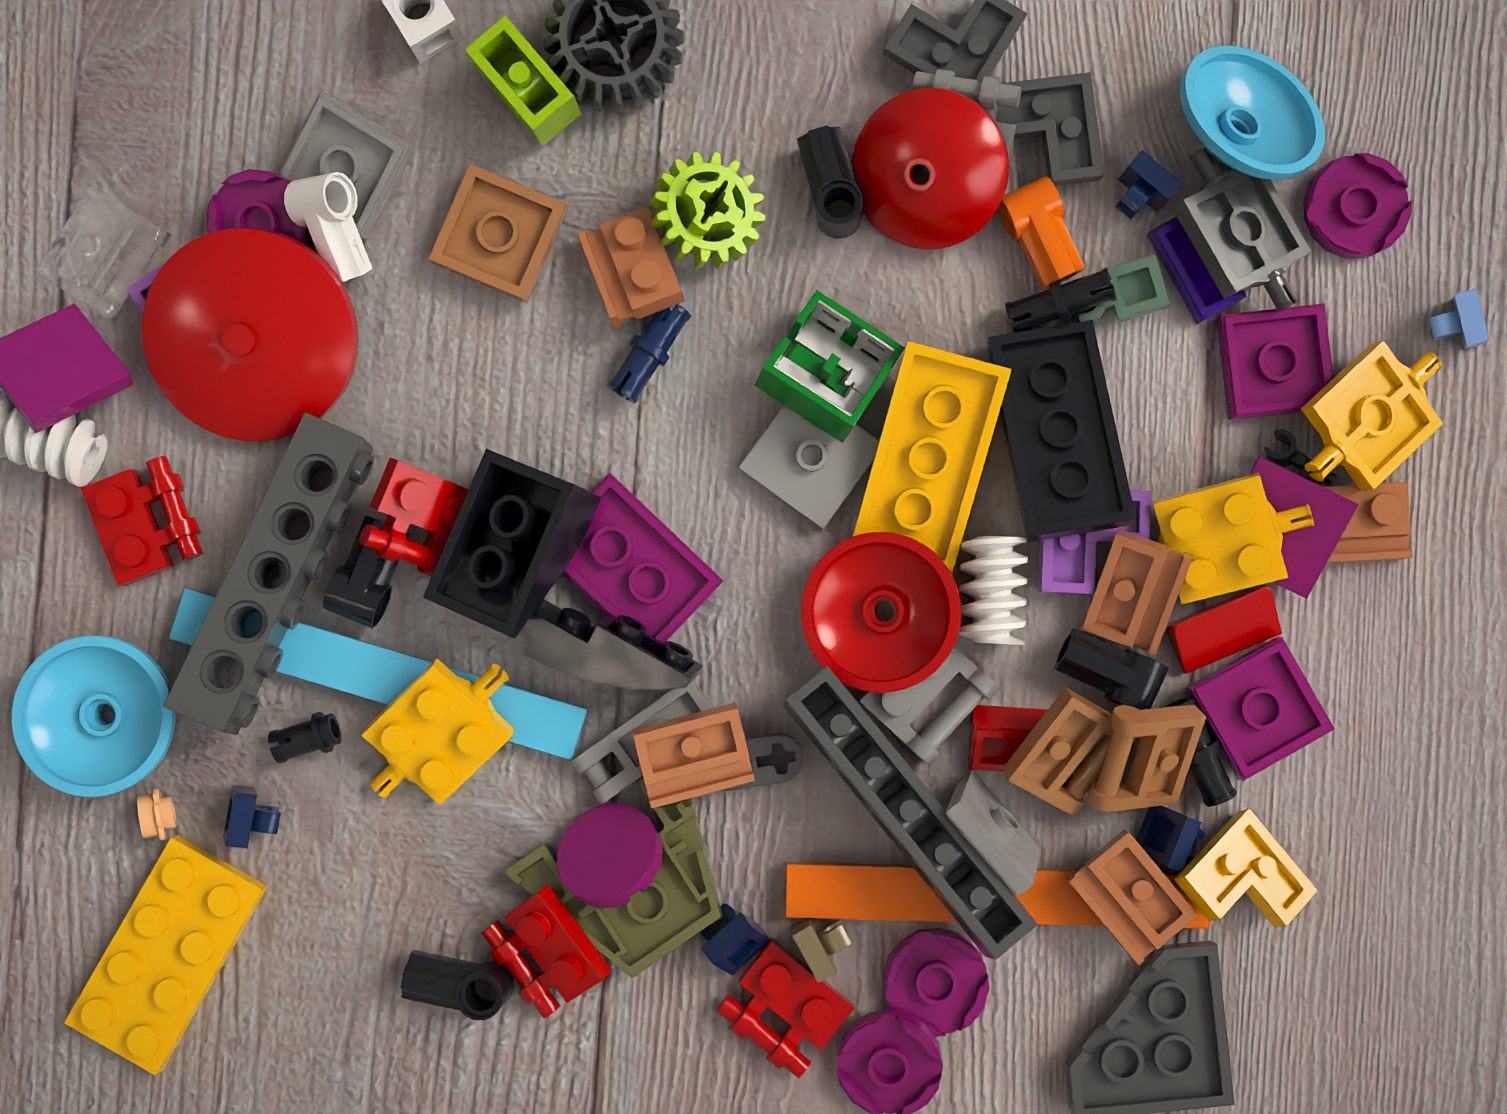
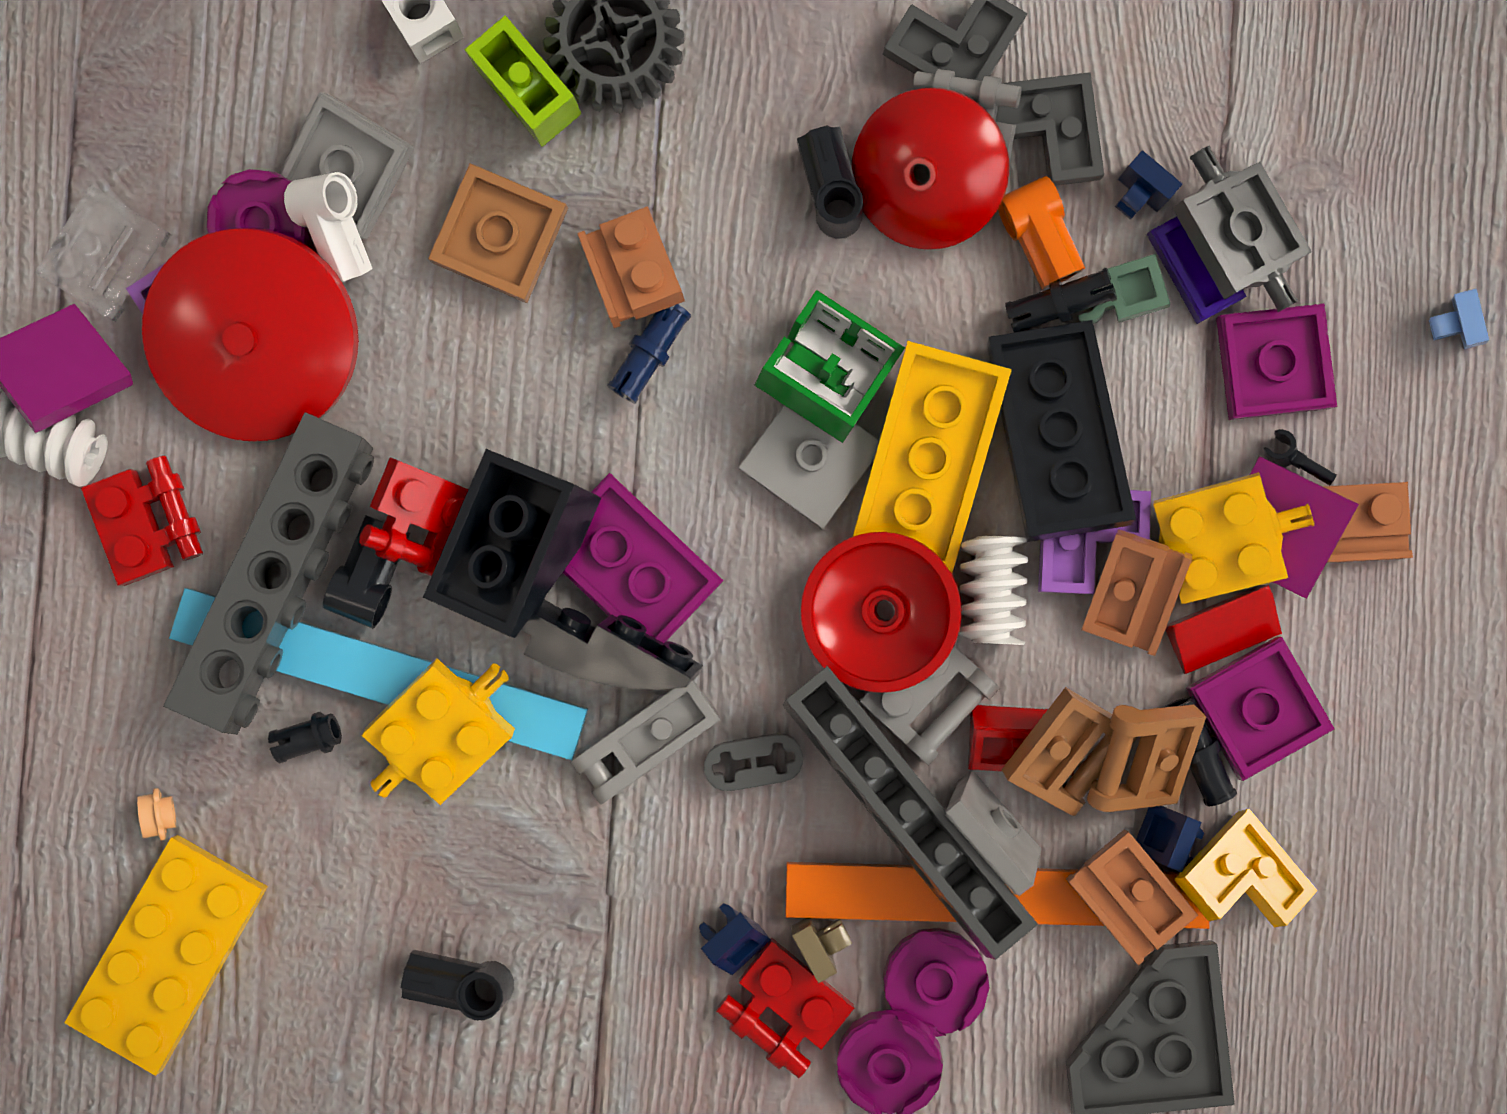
(61, 719): medium azure dish -> none
(246, 816): dark blue tile -> none
(557, 946): red plate -> none
(609, 855): magenta tile -> none
(658, 919): olive wing -> none
(693, 755): nougat plate -> none
(730, 215): lime gear -> none
(1121, 675): black piece -> none
(1251, 113): medium azure dish -> none
(1357, 206): magenta tile -> none
(1372, 416): yellow plate -> none

